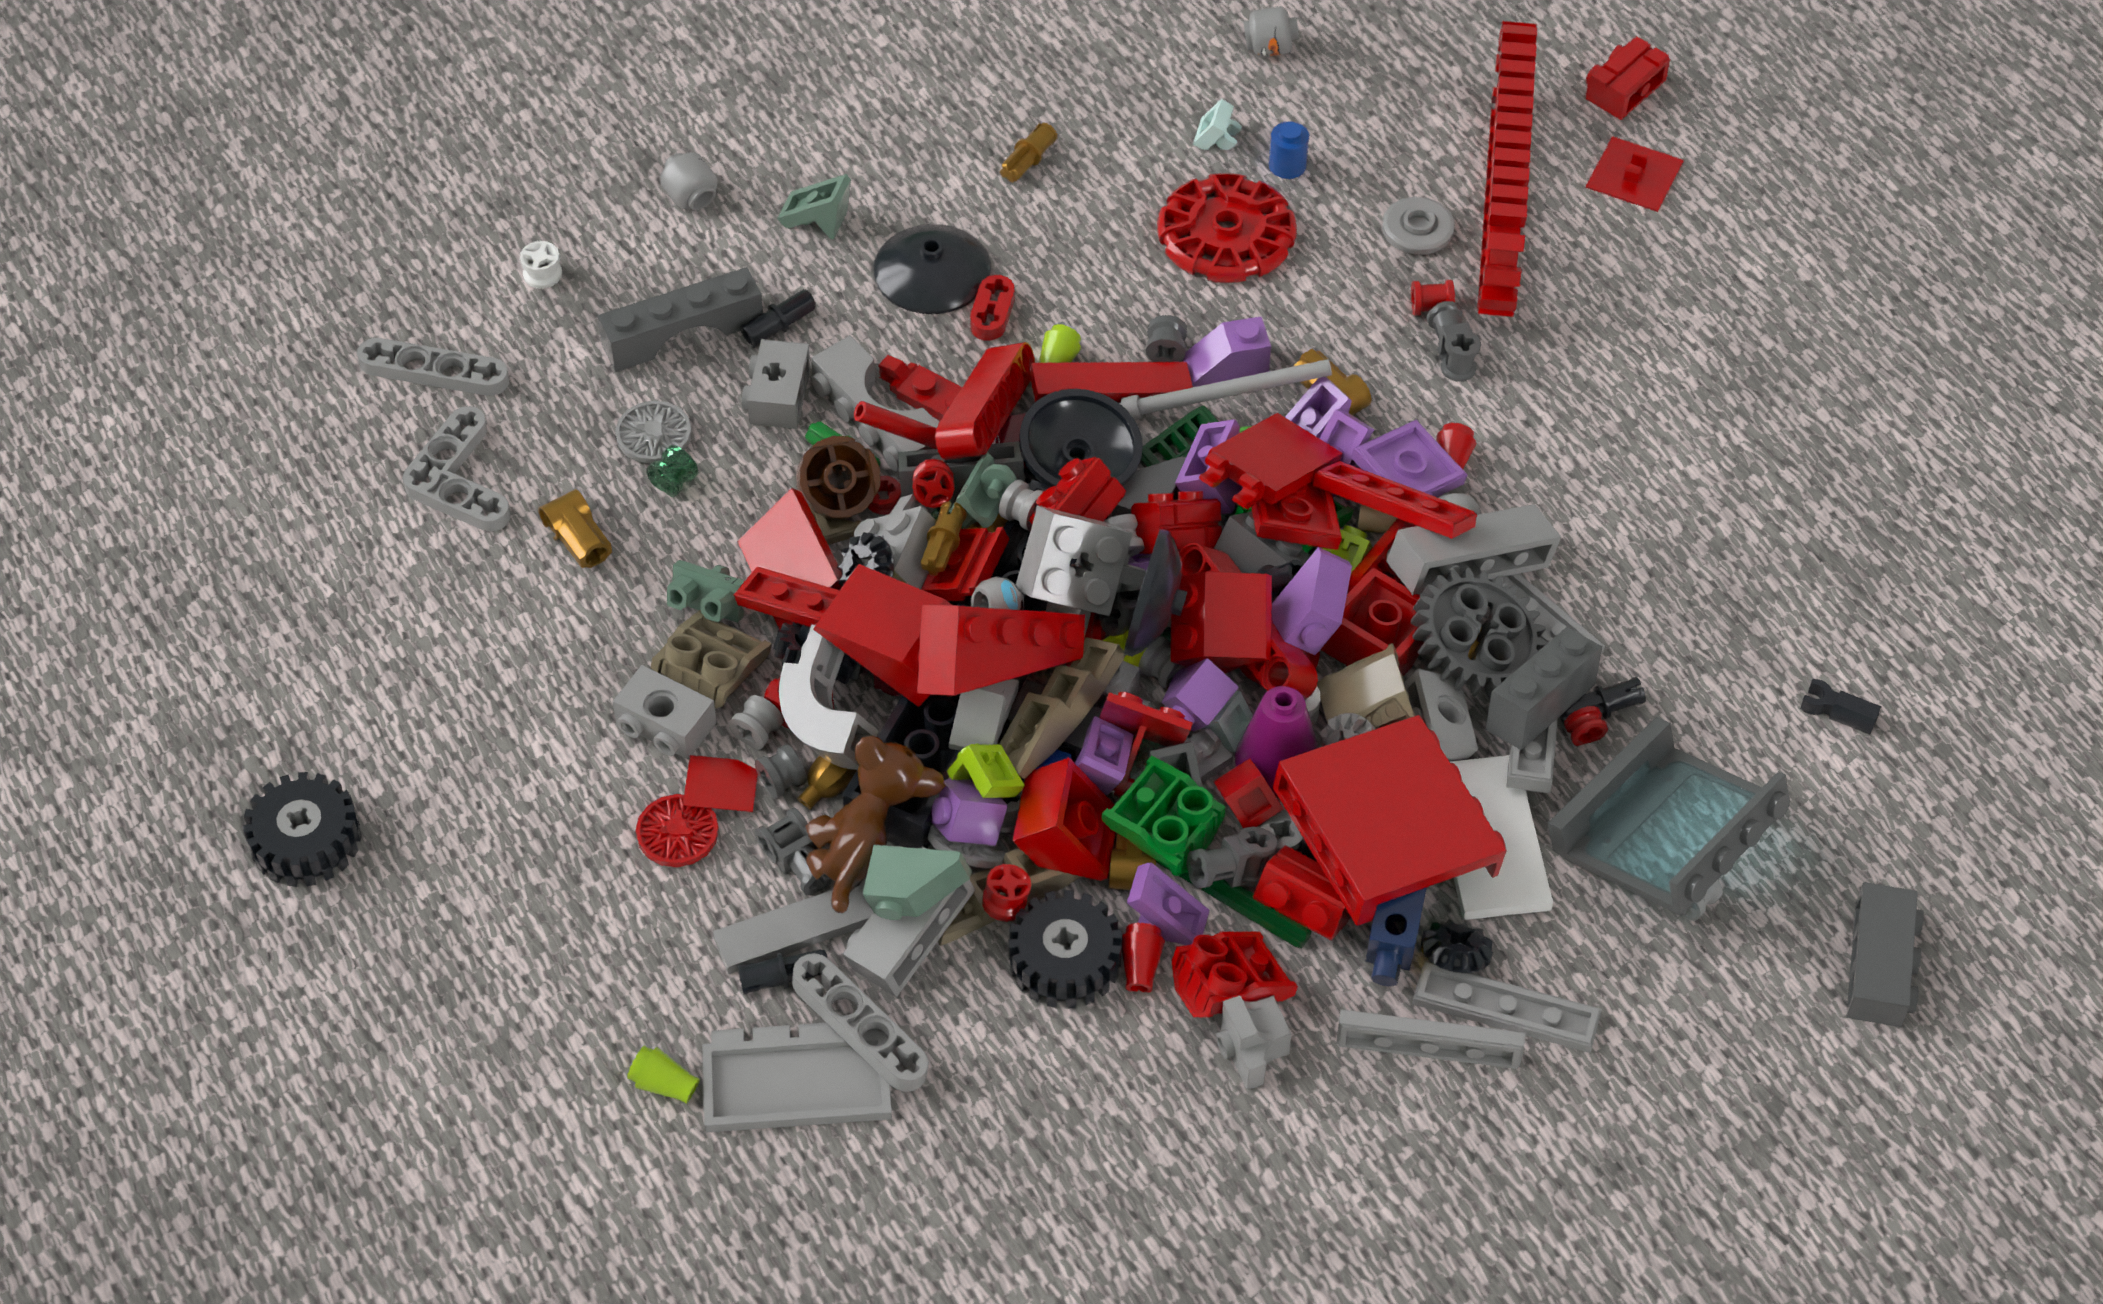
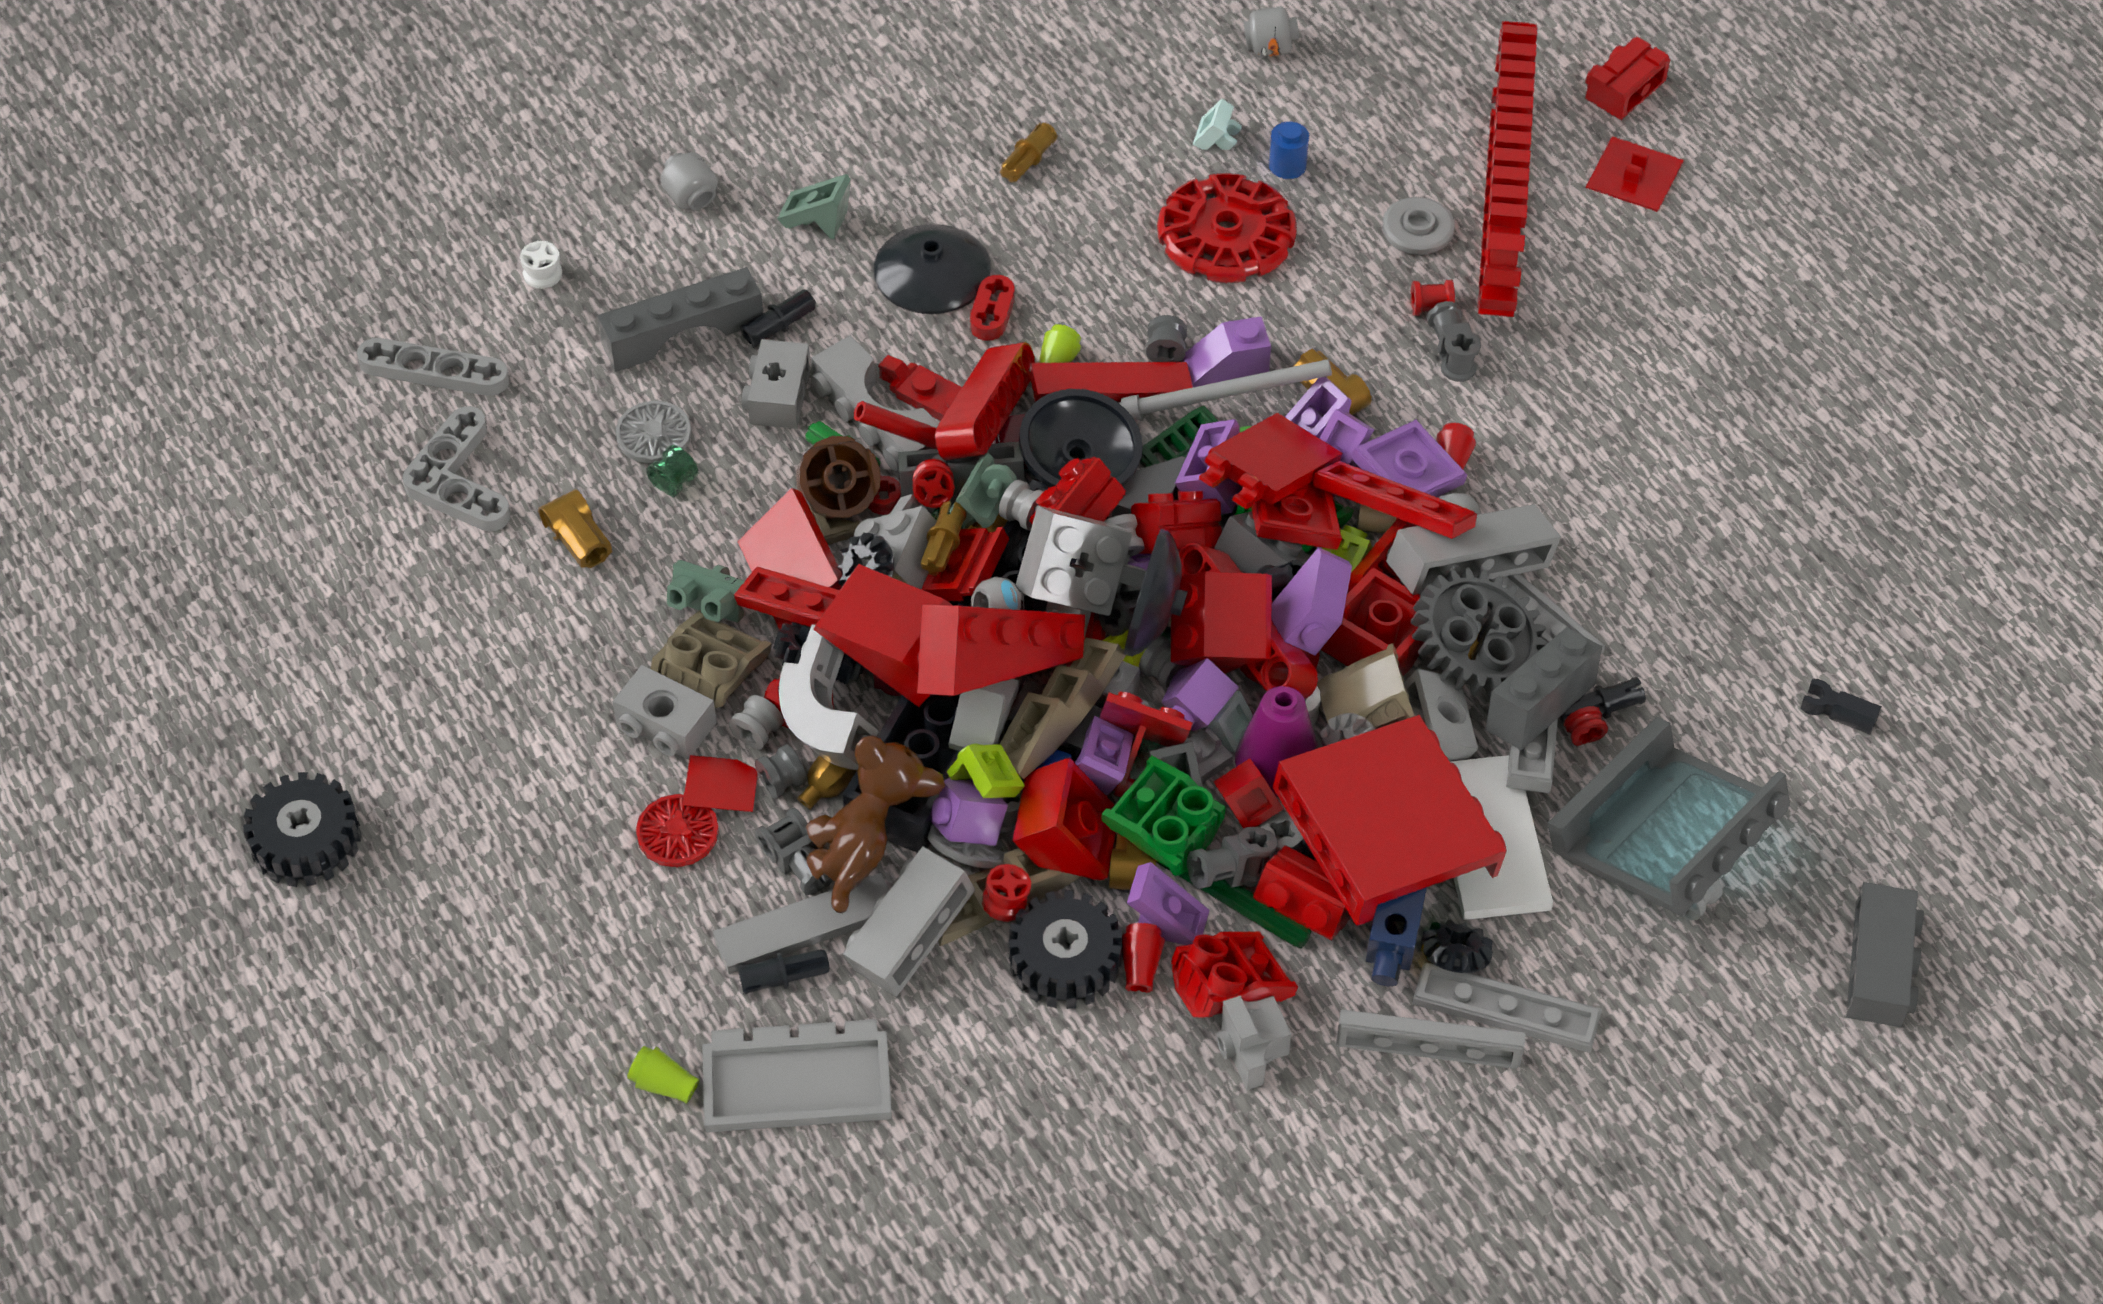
(866, 1017): light grey beam -> none
(911, 879): sand green slope -> none

